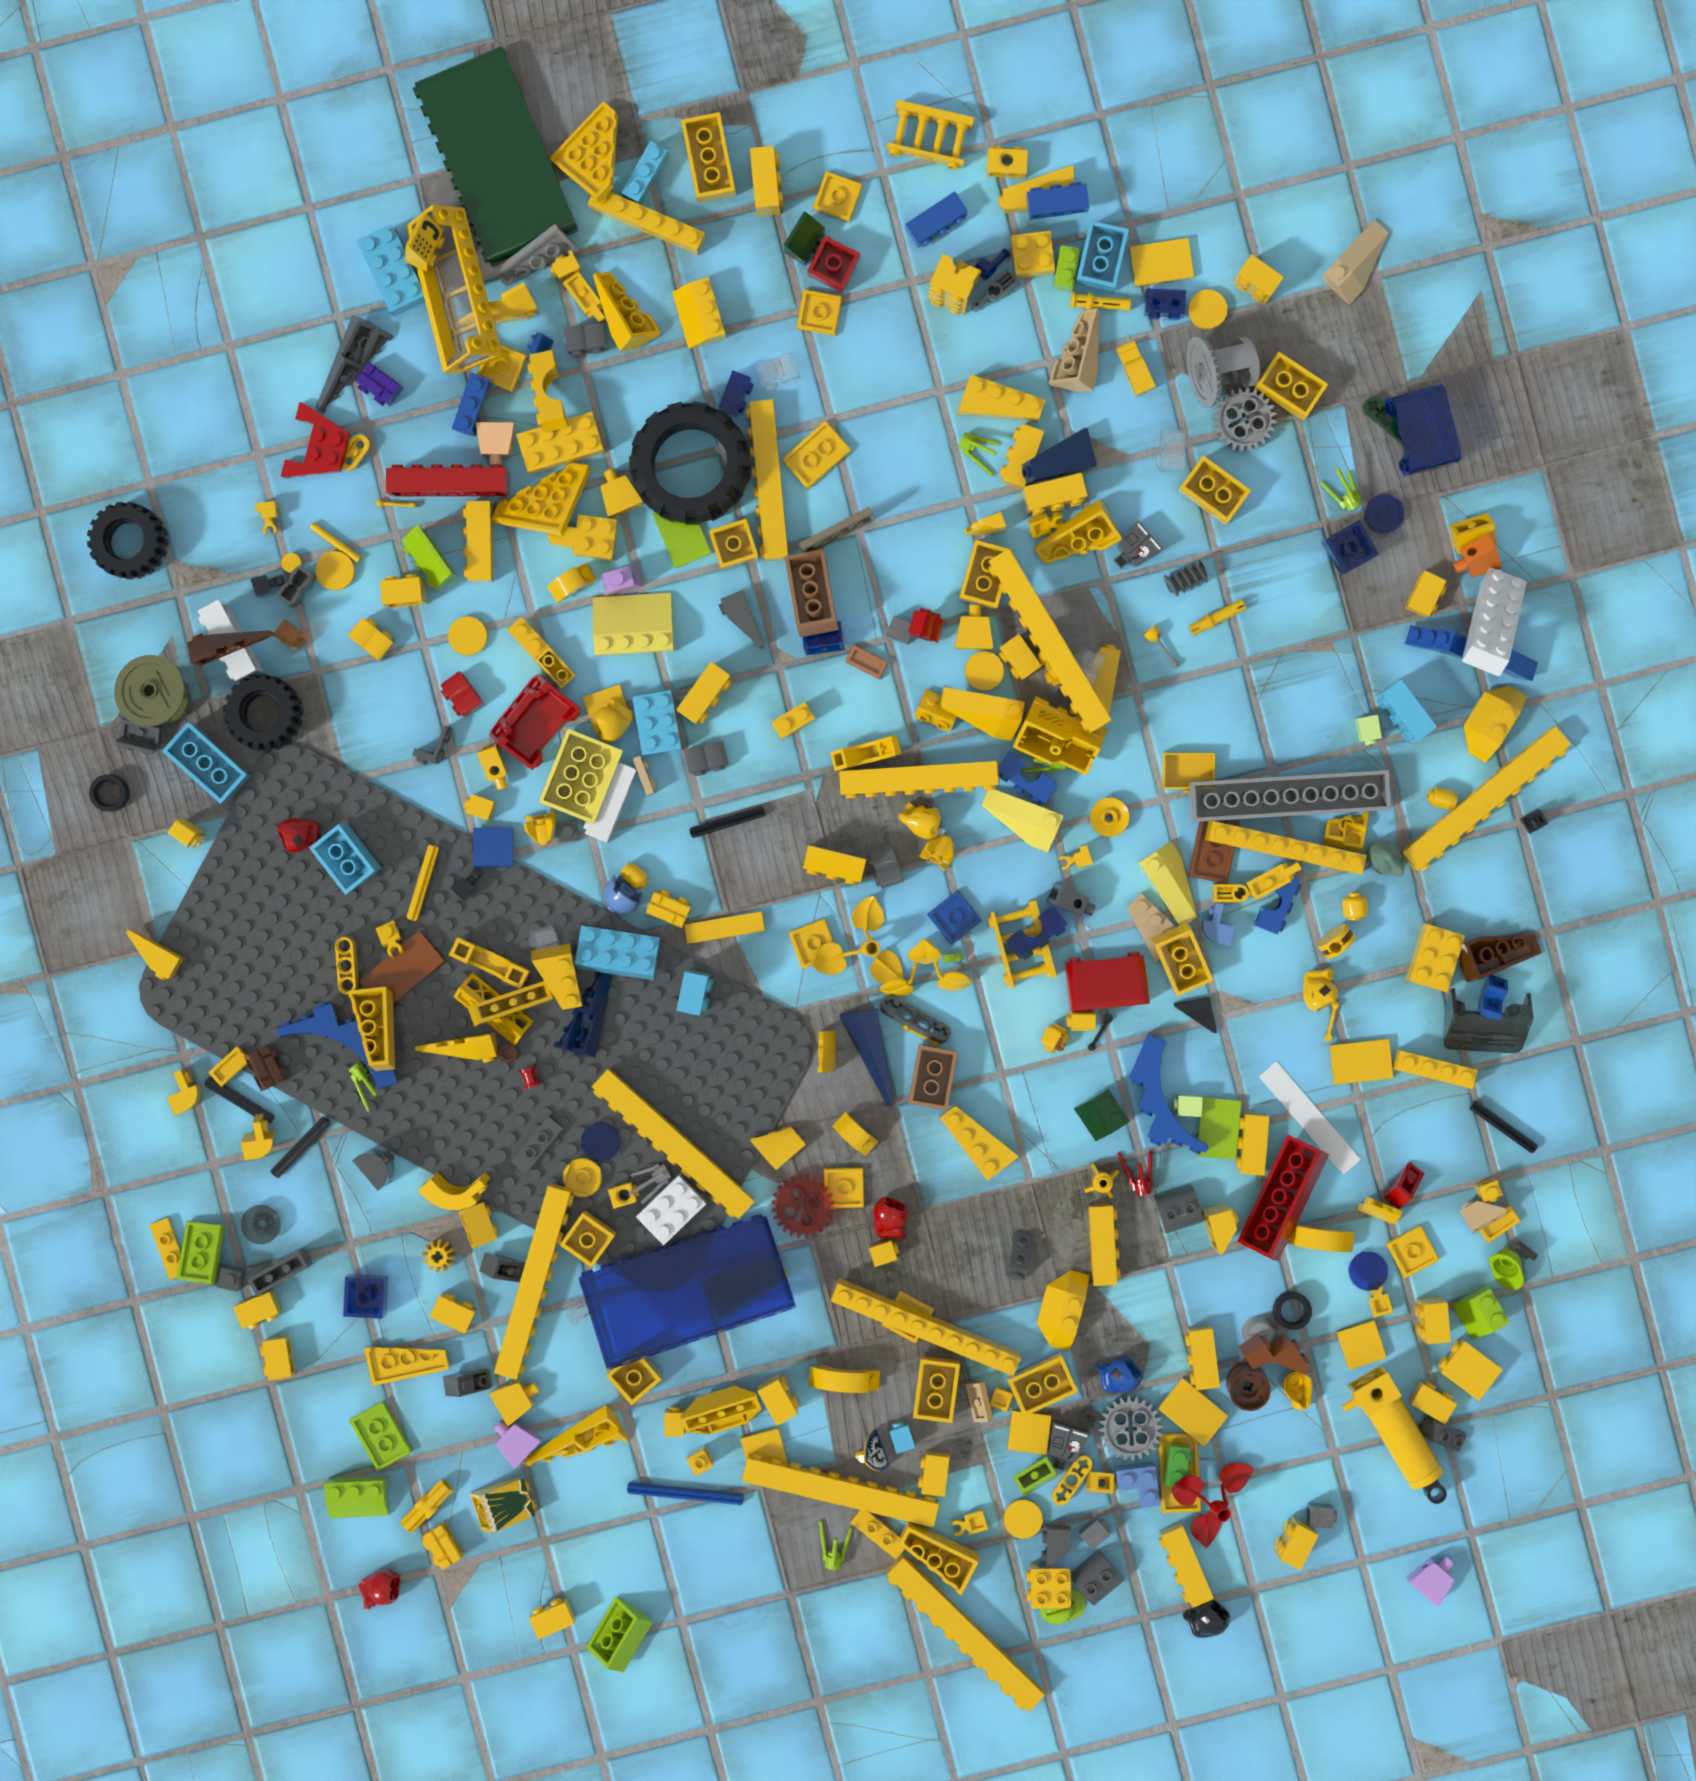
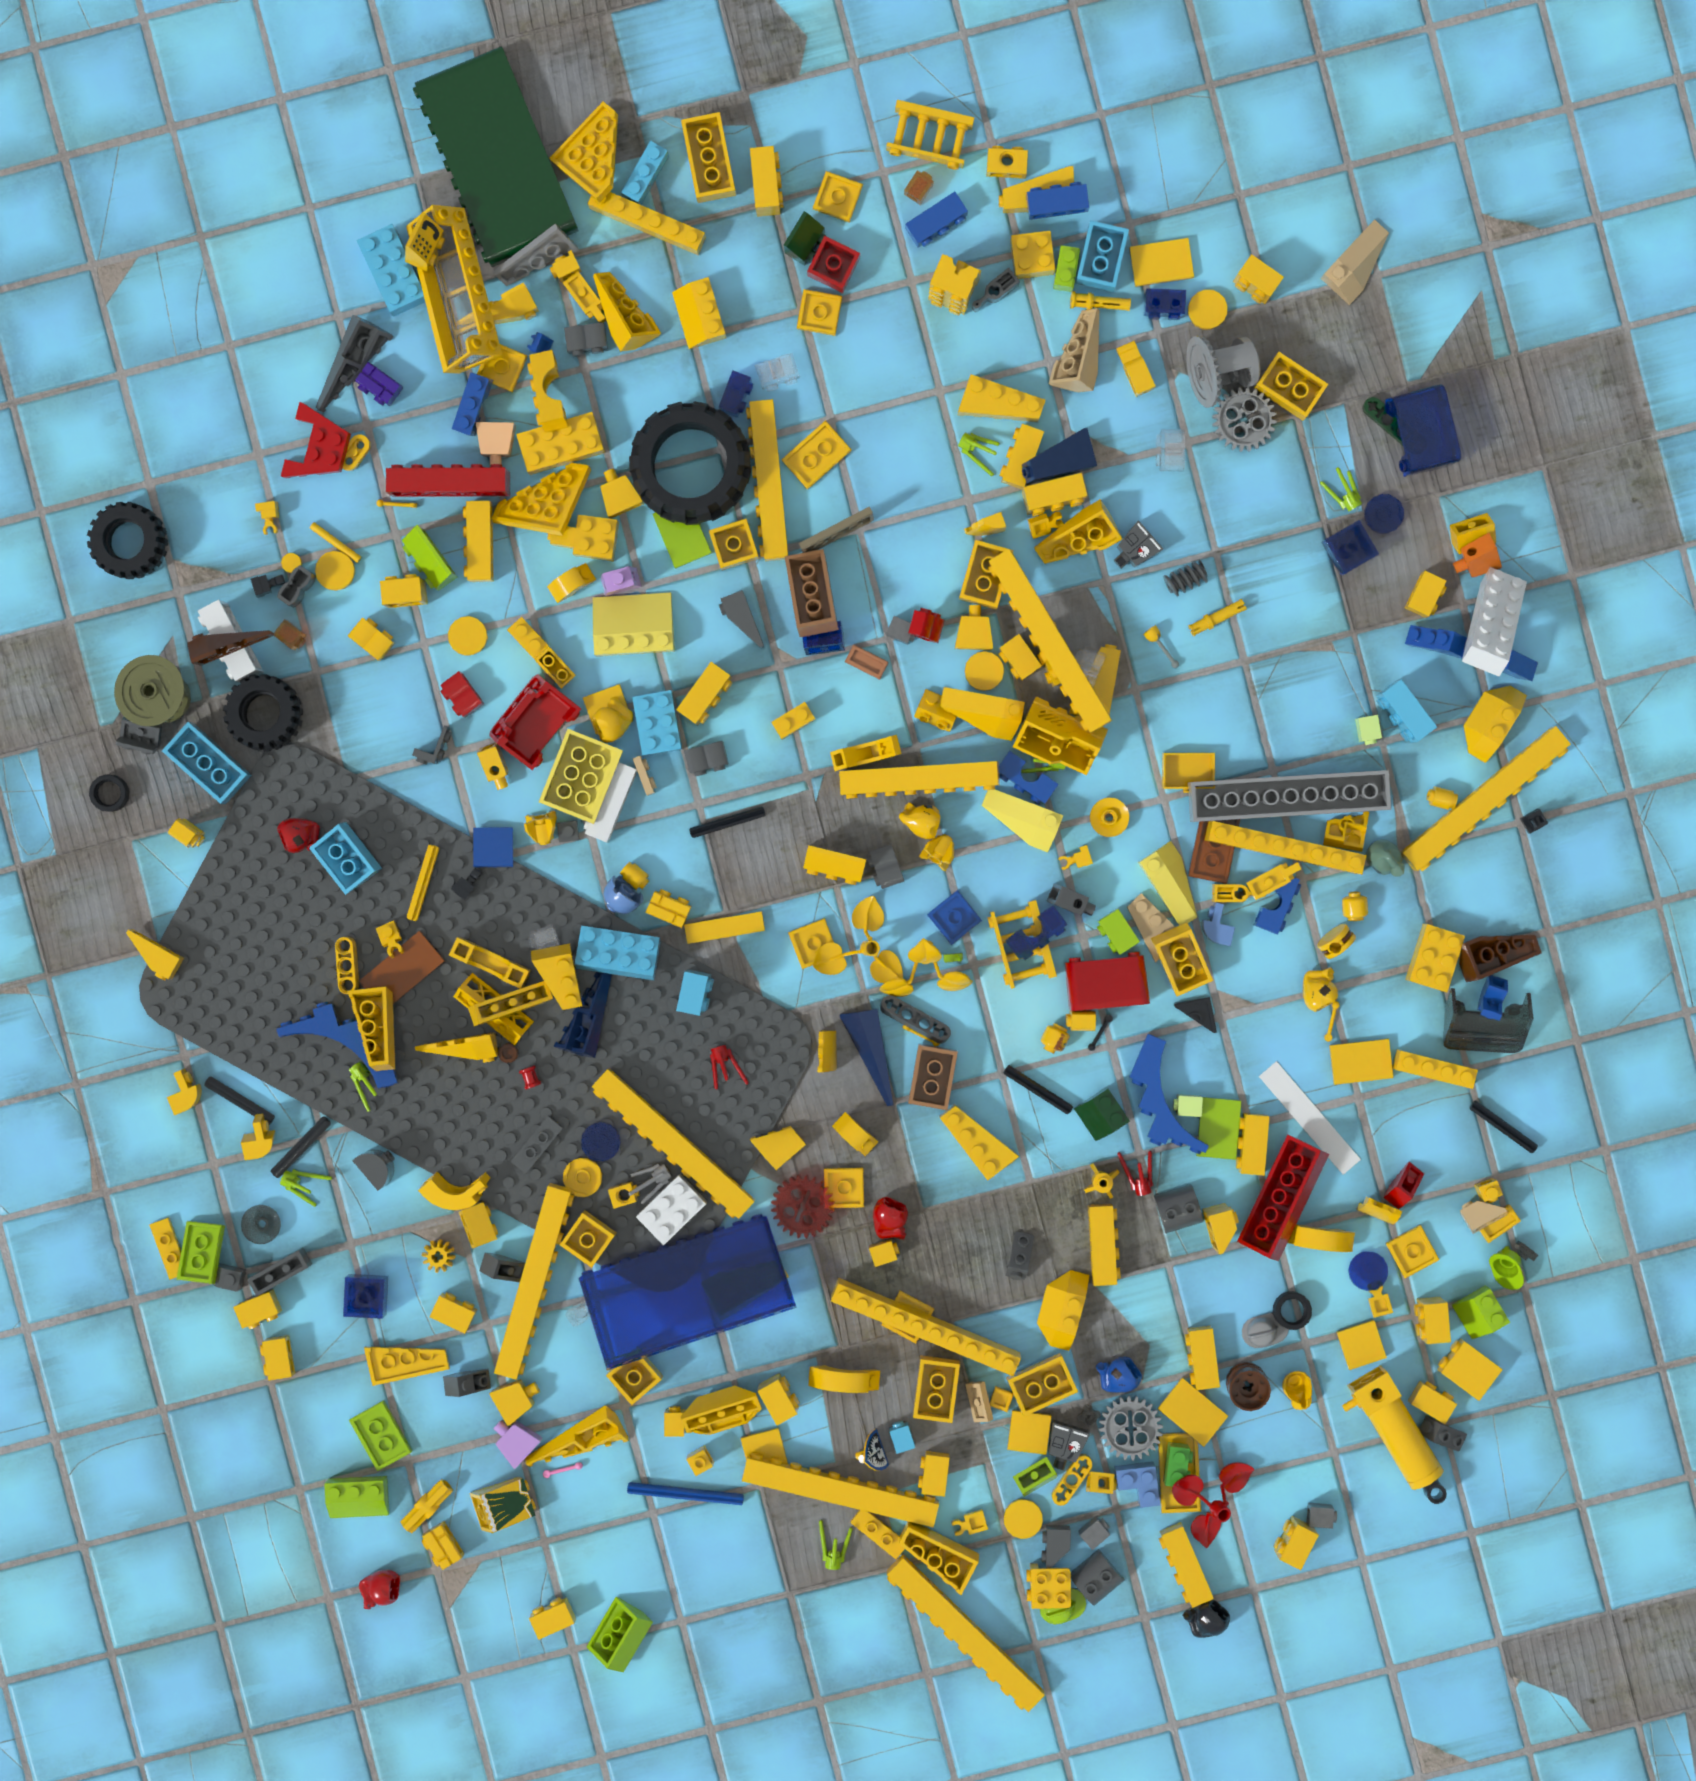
(229, 1066): yellow tile -> none
(265, 1068): reddish brown brick -> none
(291, 1181): none -> lime plant
(479, 807): yellow brick -> none
(547, 1473): none -> bright pink hinge
(721, 1055): none -> red plant
(919, 187): none -> clear orange brick
(989, 267): clear blue bar -> none
(1037, 1089): none -> black axle
(1117, 931): none -> lime brick
(1214, 490): yellow brick -> none
(1282, 1352): dark orange arch -> none
(1433, 1579): lavender torso -> none

